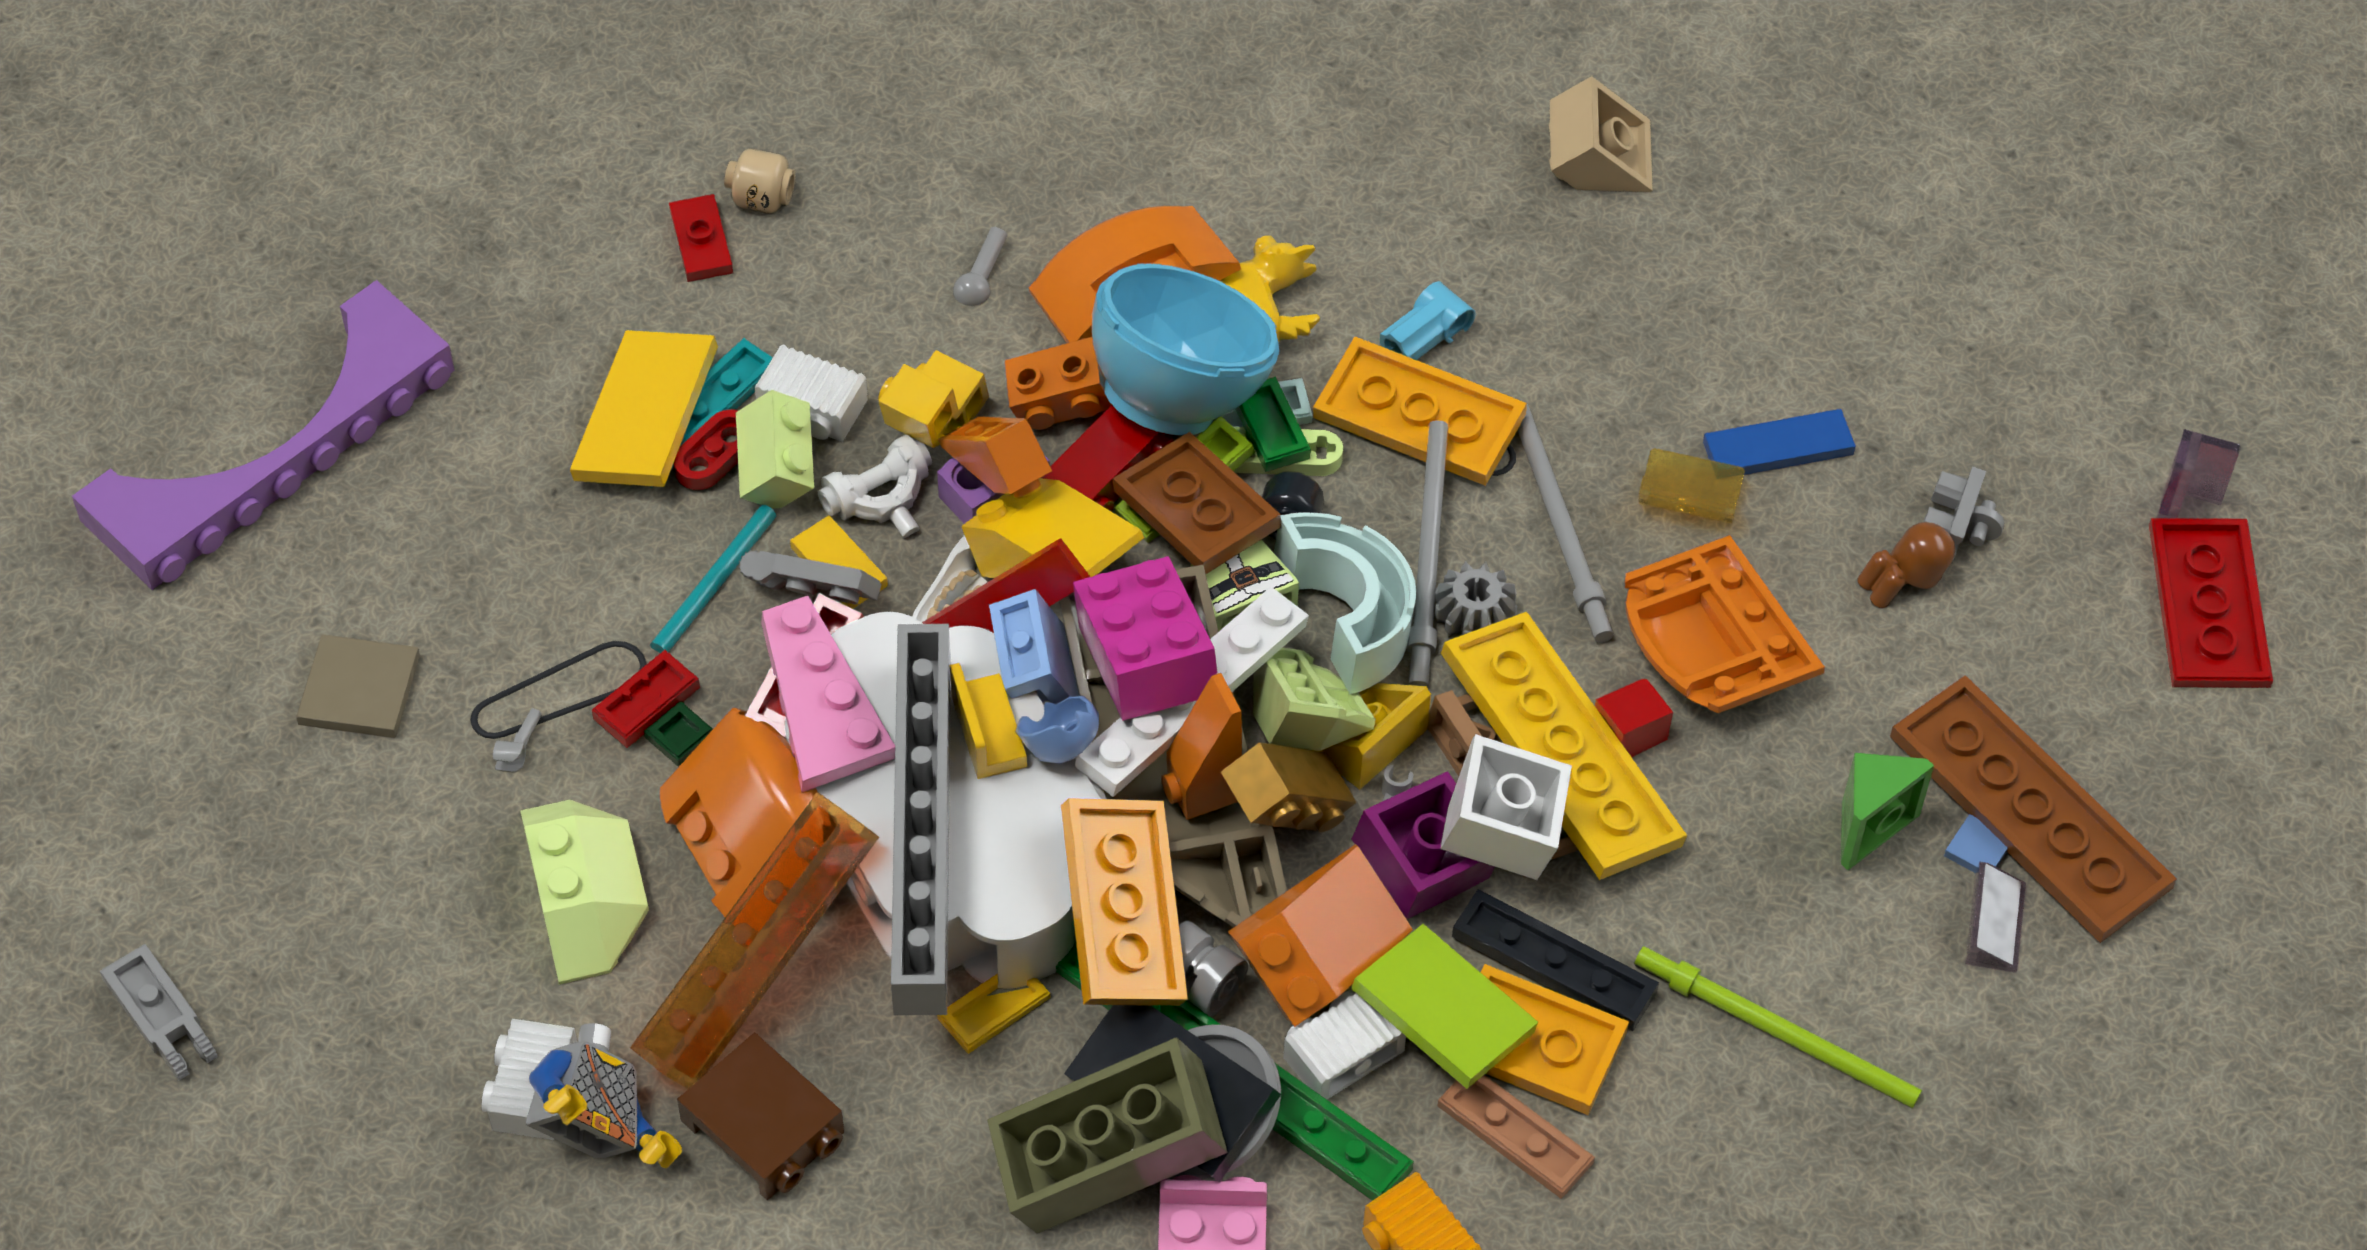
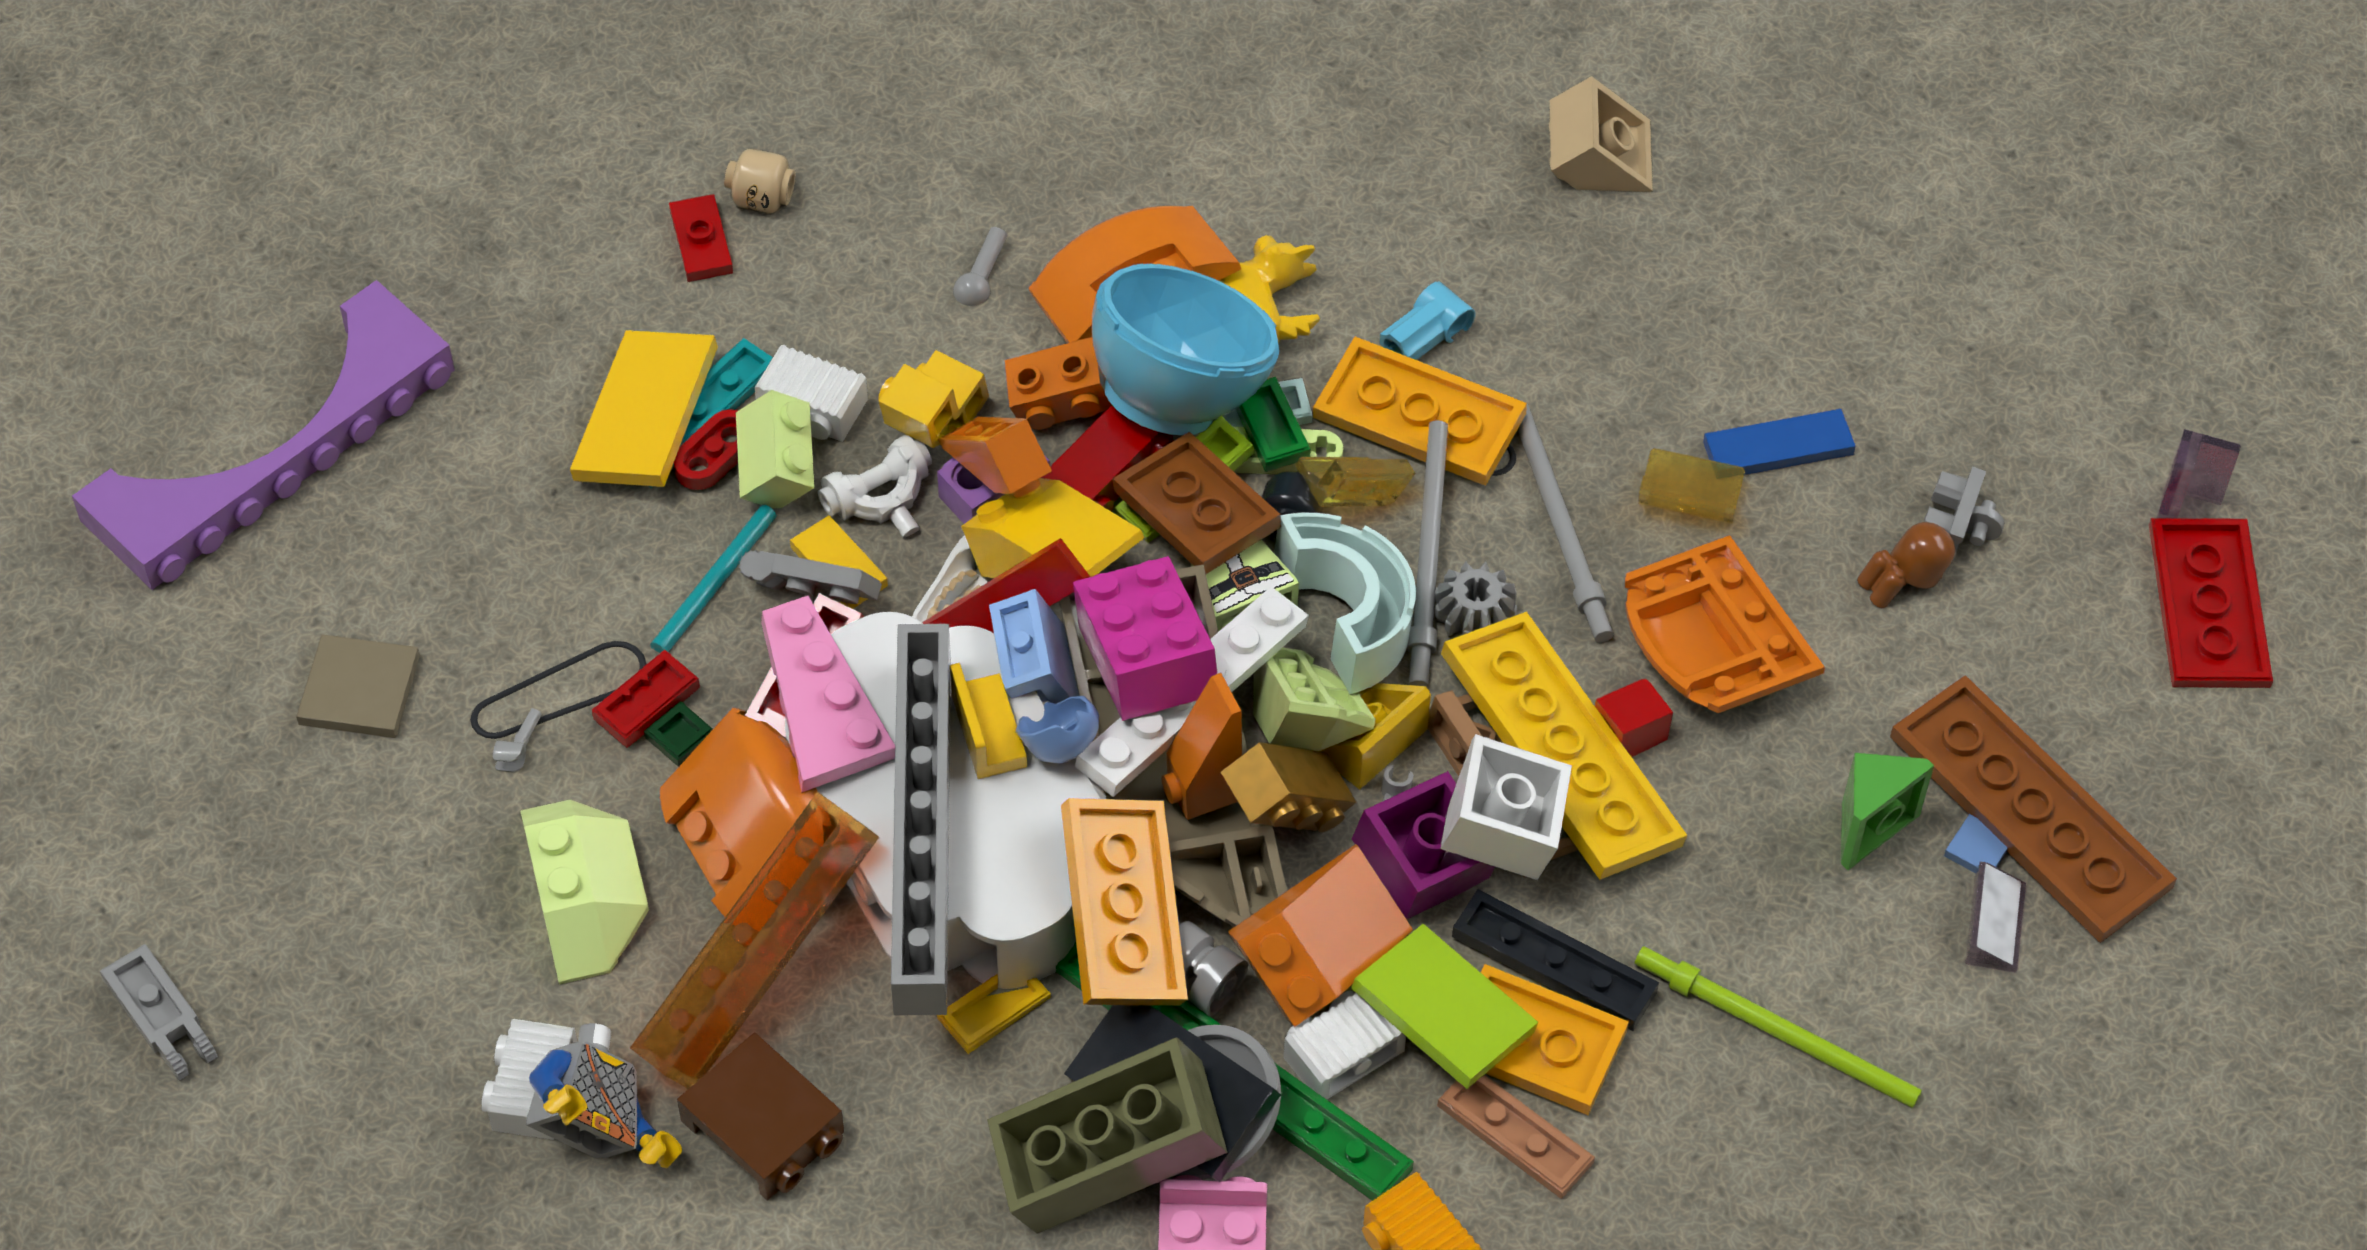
(1355, 480): none -> clear yellow panel

